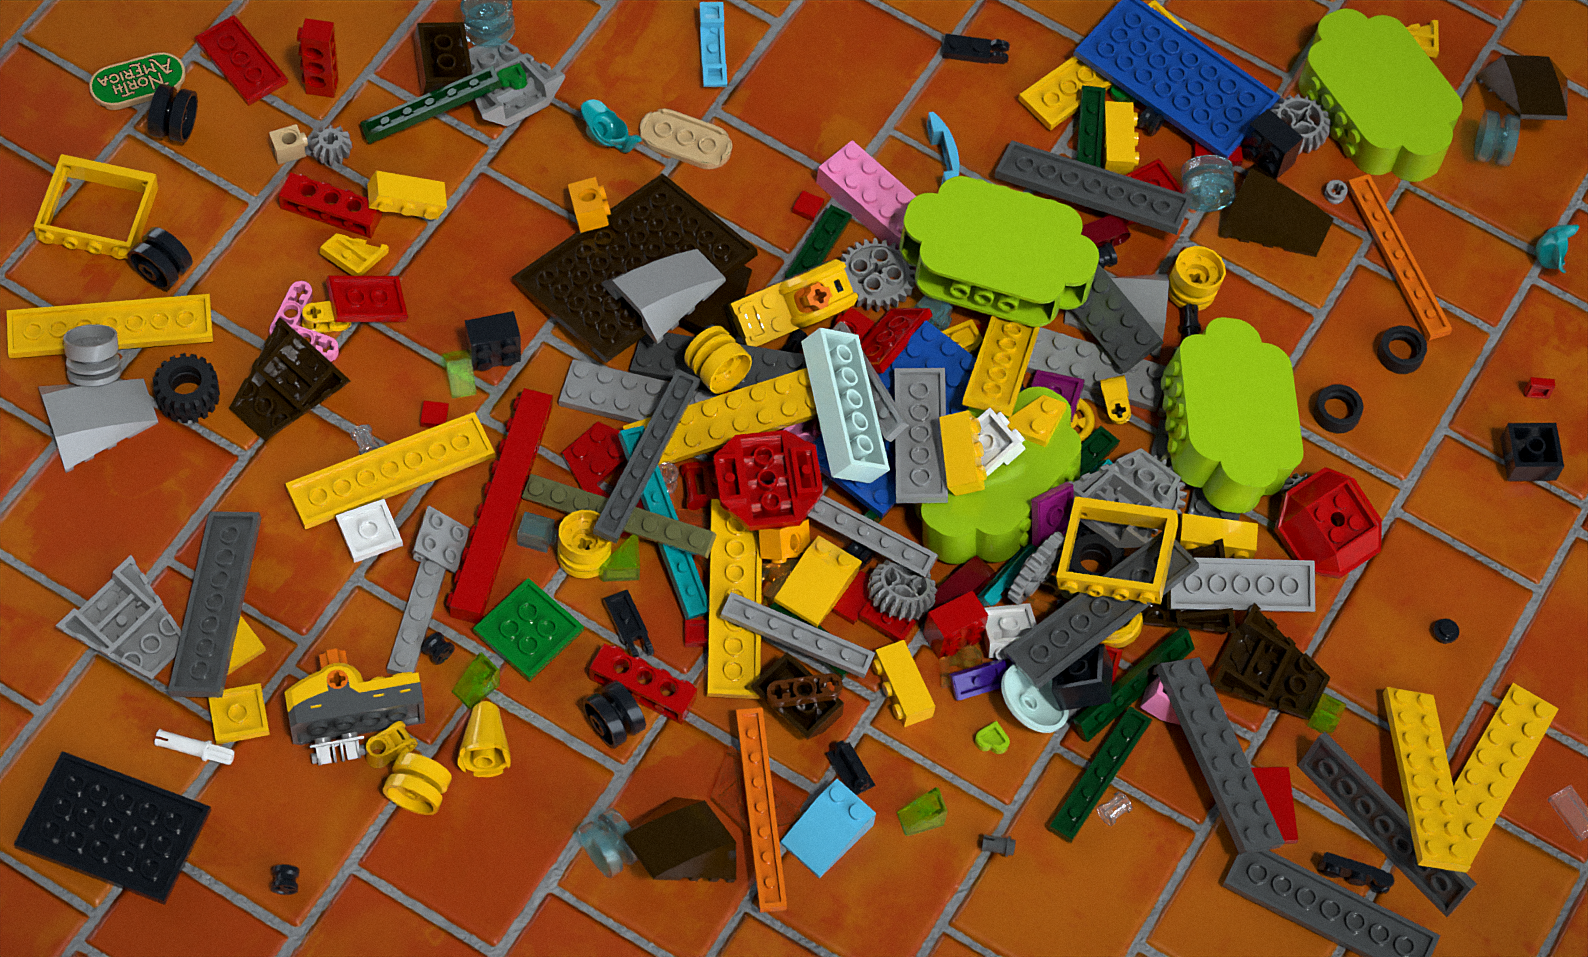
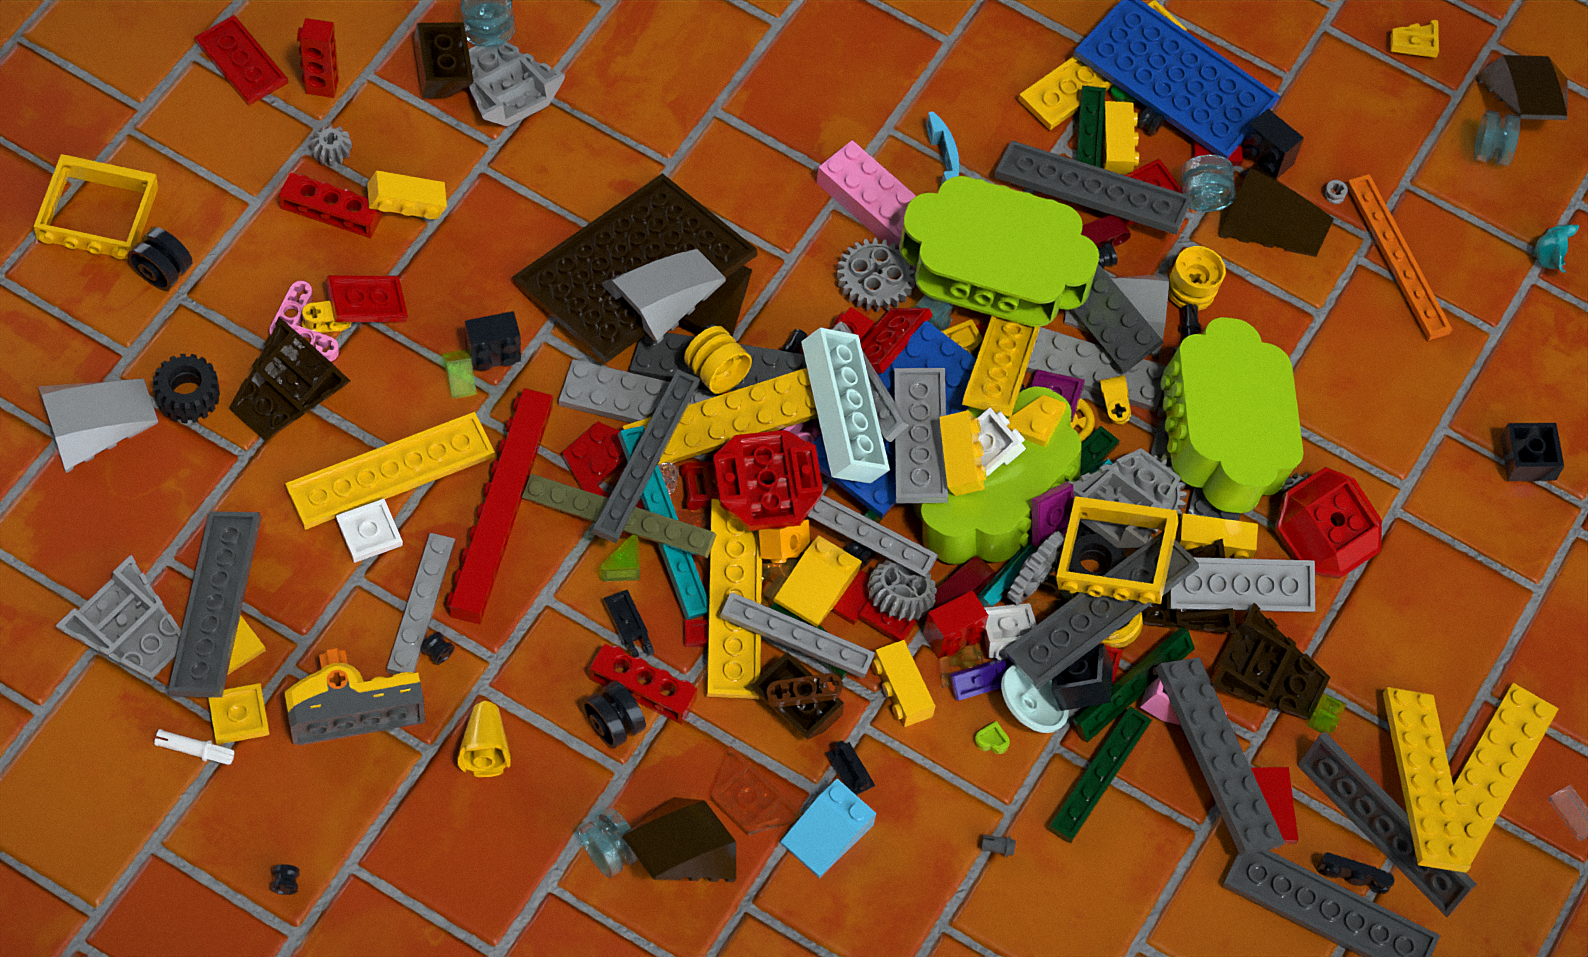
(92, 355): light grey wheel -> none
(113, 827): black plate -> none
(135, 80): tile -> none
(137, 324): yellow plate -> none
(172, 113): black wheel -> none
(288, 152): tan brick -> none
(323, 744): hinge -> none
(352, 254): yellow wing -> none
(367, 435): clear bush -> none
(392, 741): yellow piece -> none
(417, 783): yellow wheel -> none
(430, 104): dark green plate -> none
(434, 414): red tile -> none
(440, 540): light grey hinge -> none
(478, 681): clear neon green slope -> none
(513, 76): green tile -> none
(528, 629): green plate -> none
(536, 532): clear light blue brick -> none
(578, 548): yellow wheel -> none
(588, 204): light orange brick -> none
(607, 128): teal hair -> none
(685, 138): tan tile -> none
(713, 44): medium azure slope -> none
(761, 810): orange plate -> none
(791, 303): yellow piece -> none
(808, 205): red tile -> none
(821, 240): dark green plate -> none
(923, 813): clear neon green slope -> none
(975, 49): black hinge -> none
(1121, 802): clear bush -> none
(1306, 119): light grey gear -> none
(1343, 393): black tyre -> none
(1381, 95): lime brick -> none
(1409, 335): black tyre -> none
(1446, 631): black plate -> none
(1539, 387): red tile -> none

